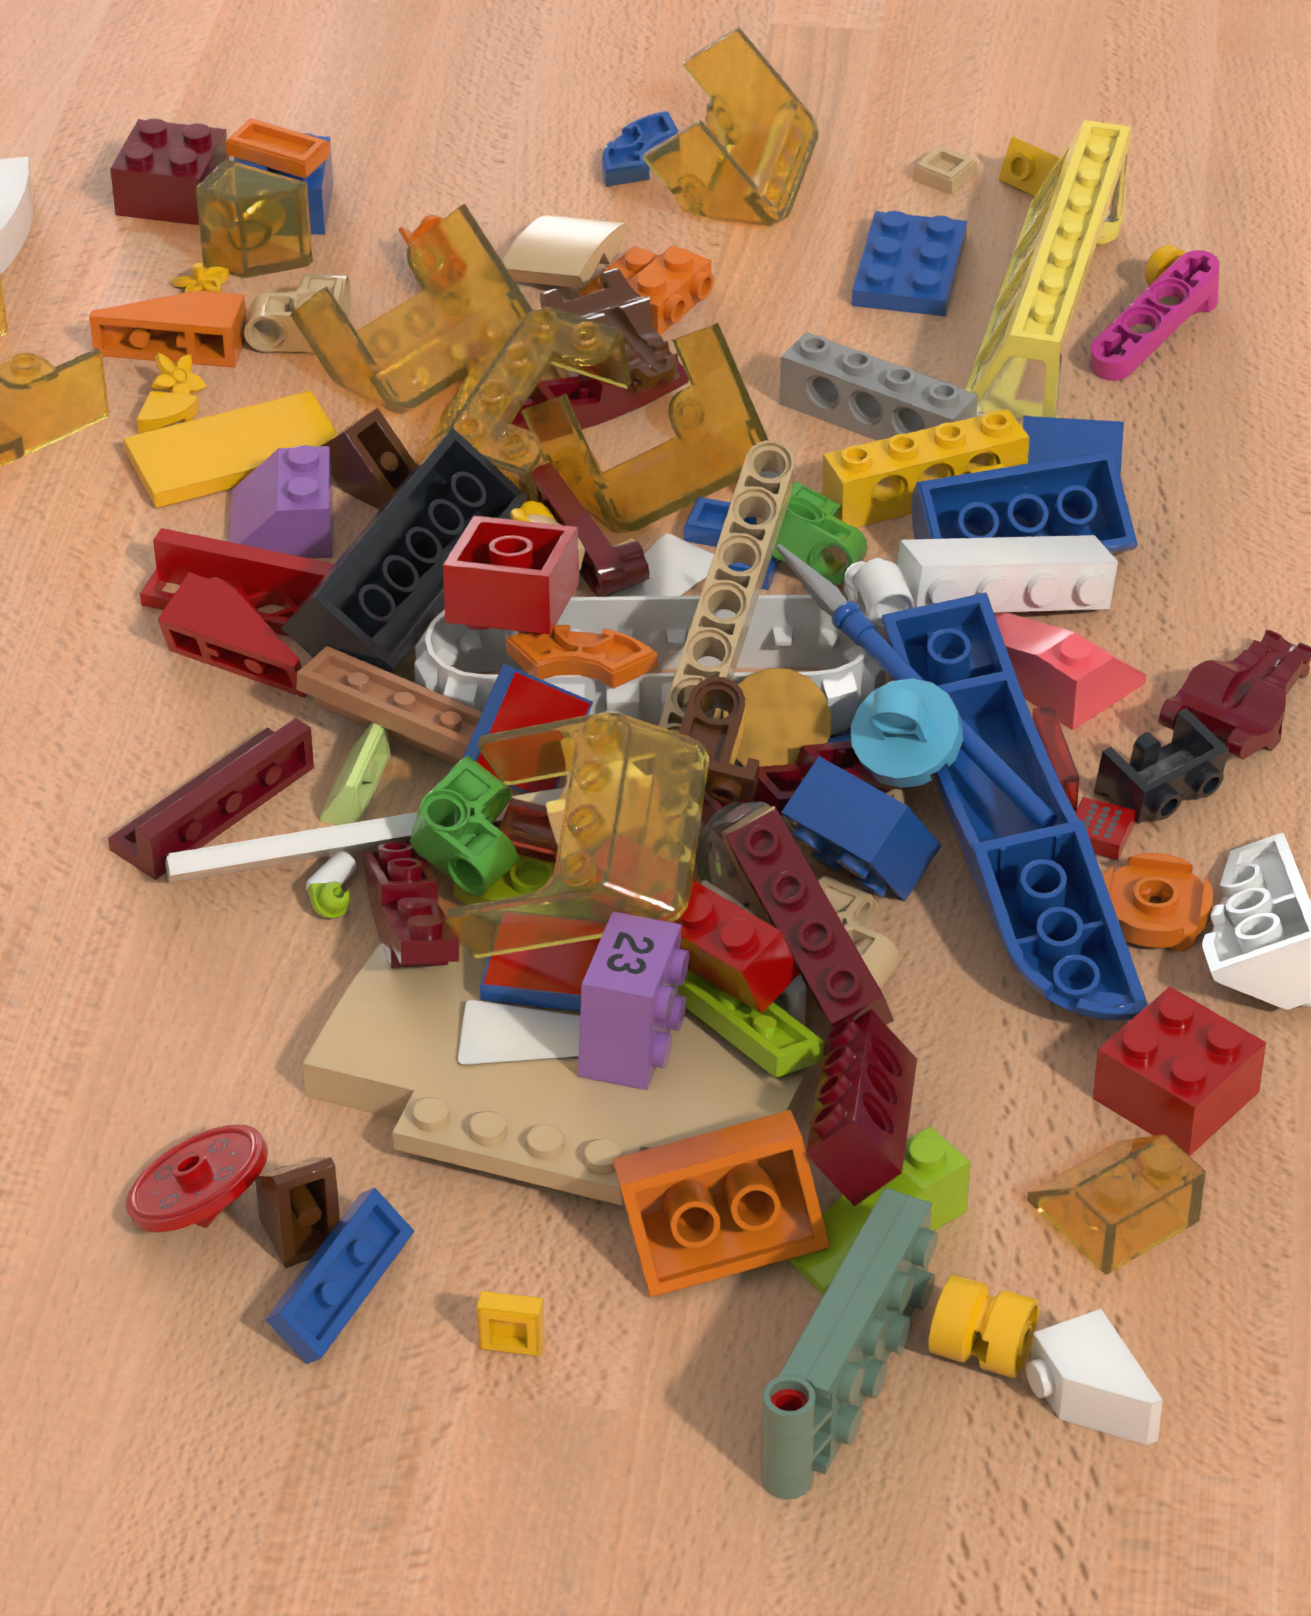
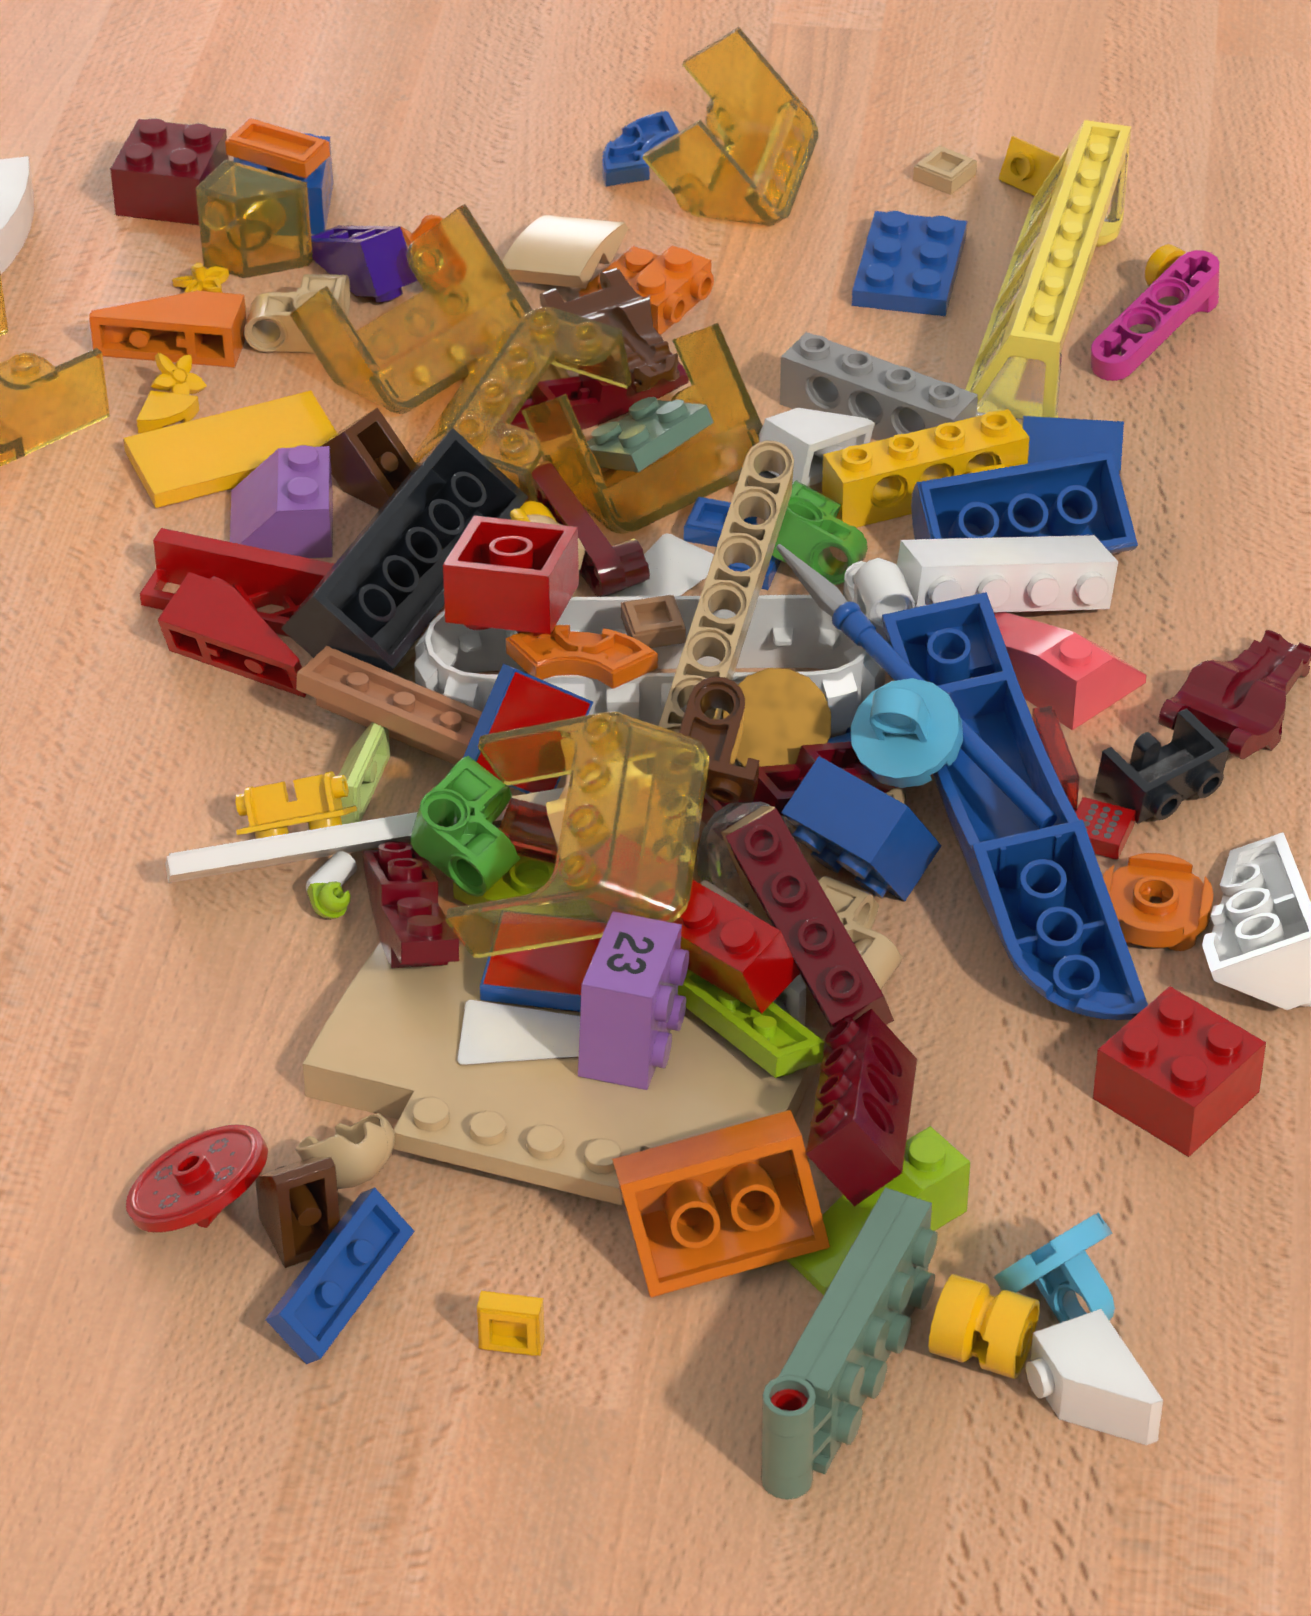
(216, 798): dark red fence -> none
(316, 803): none -> yellow hinge
(356, 1150): none -> tan hair
(369, 256): none -> dark purple slope
(647, 433): none -> sand green plate
(654, 621): none -> medium nougat tile
(811, 435): none -> white slope
(1063, 1270): none -> medium azure tile
(1124, 1199): clear yellow slope -> none

